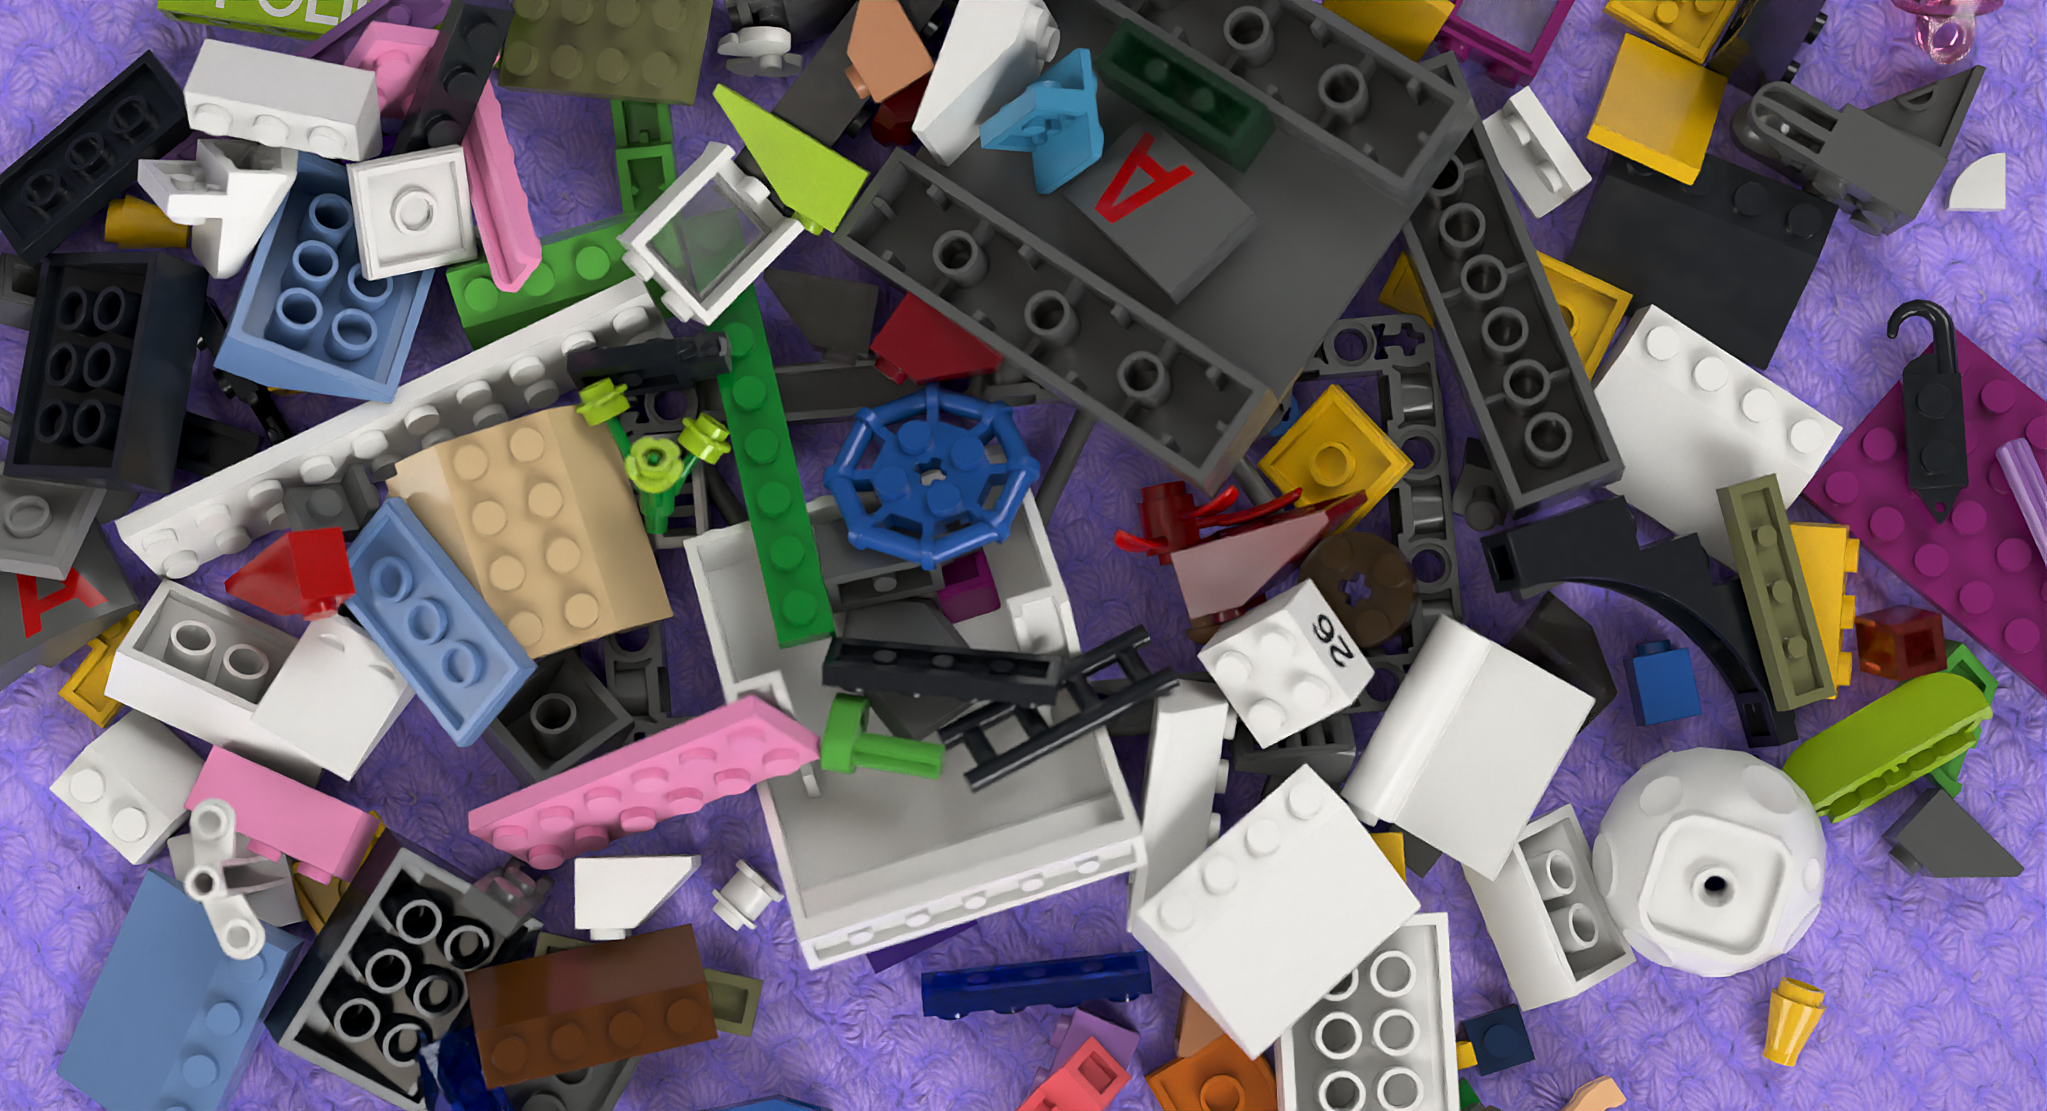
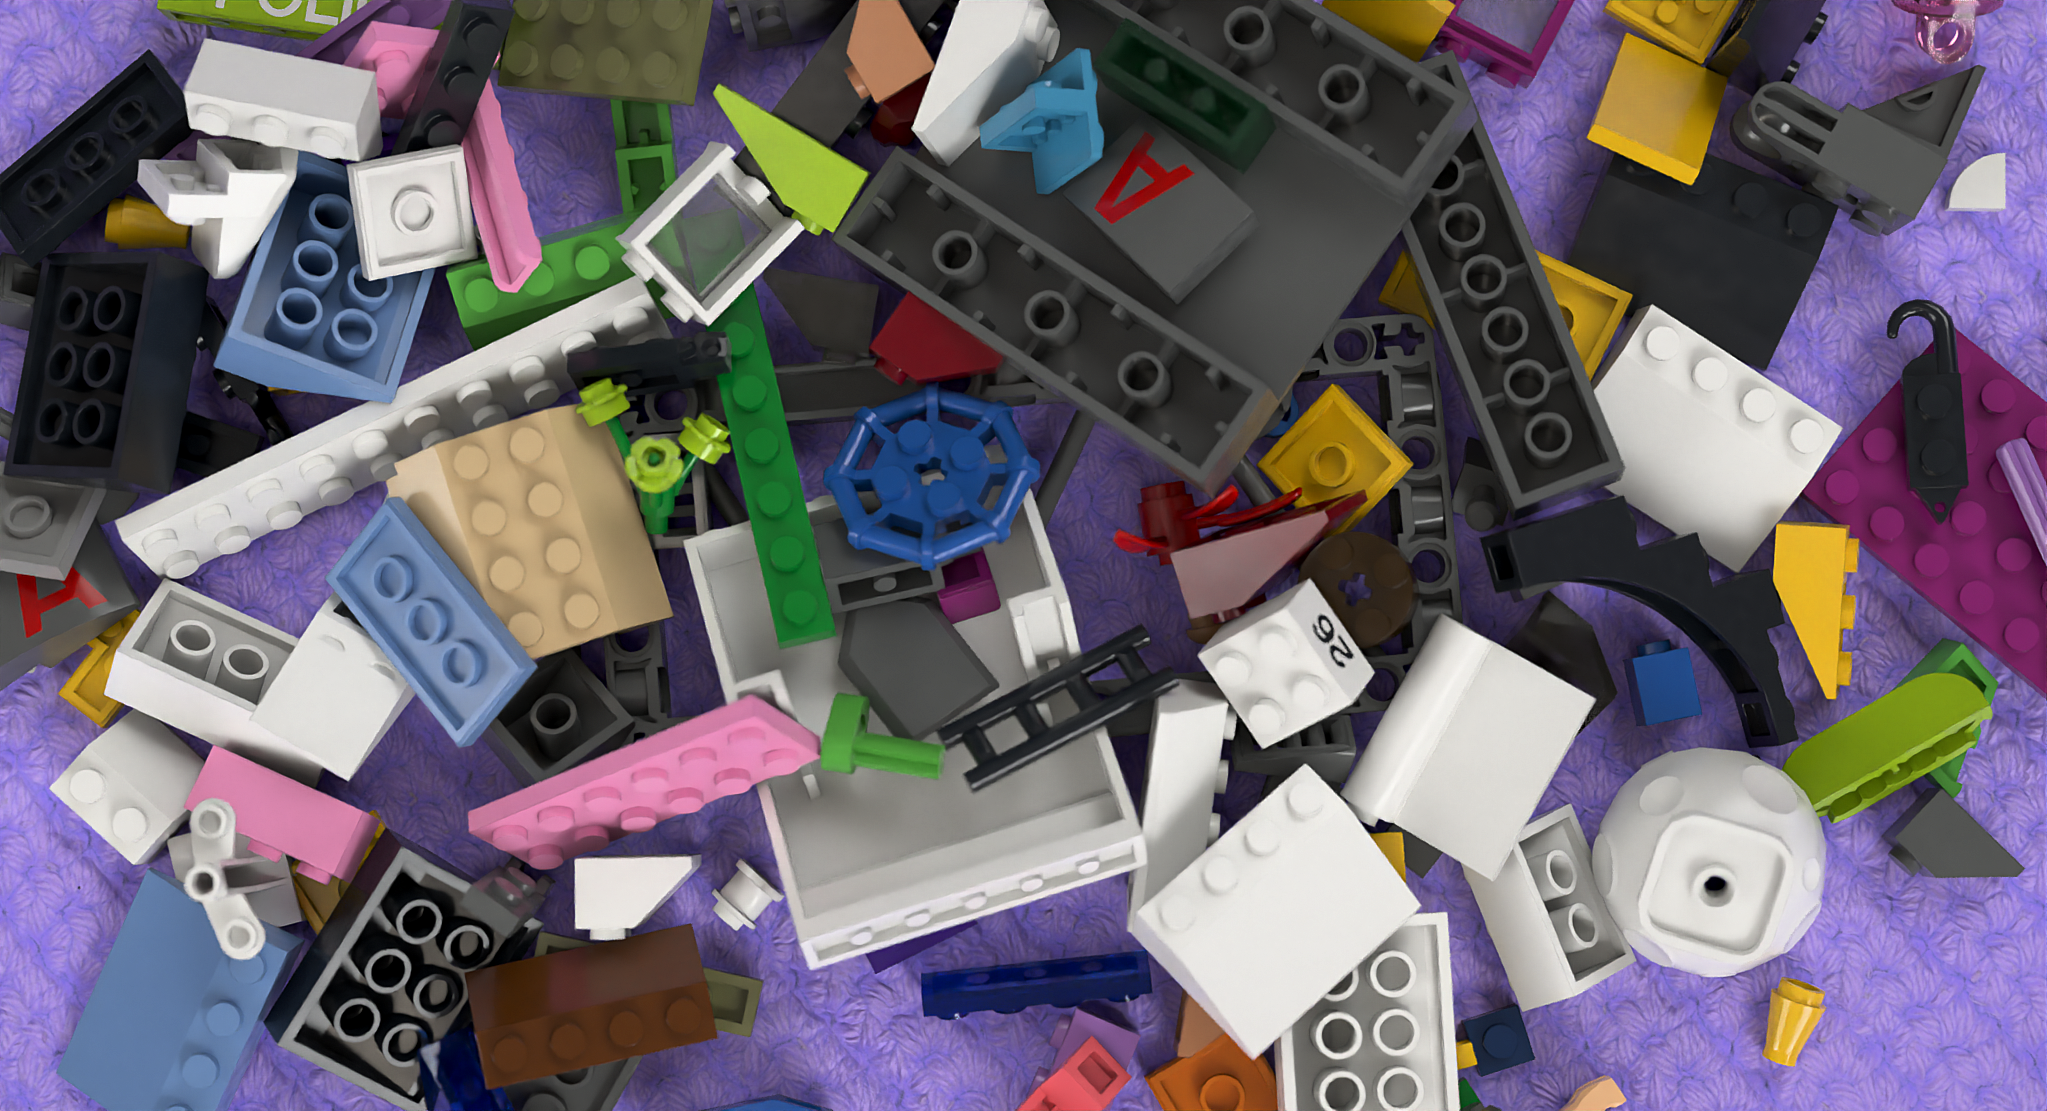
(298, 575): red slope -> none
(334, 504): dark grey bracket -> none
(762, 52): white piece -> none
(943, 671): black plate -> none
(1535, 154): white bracket -> none
(1776, 592): olive plate -> none
(1900, 642): clear red brick -> none

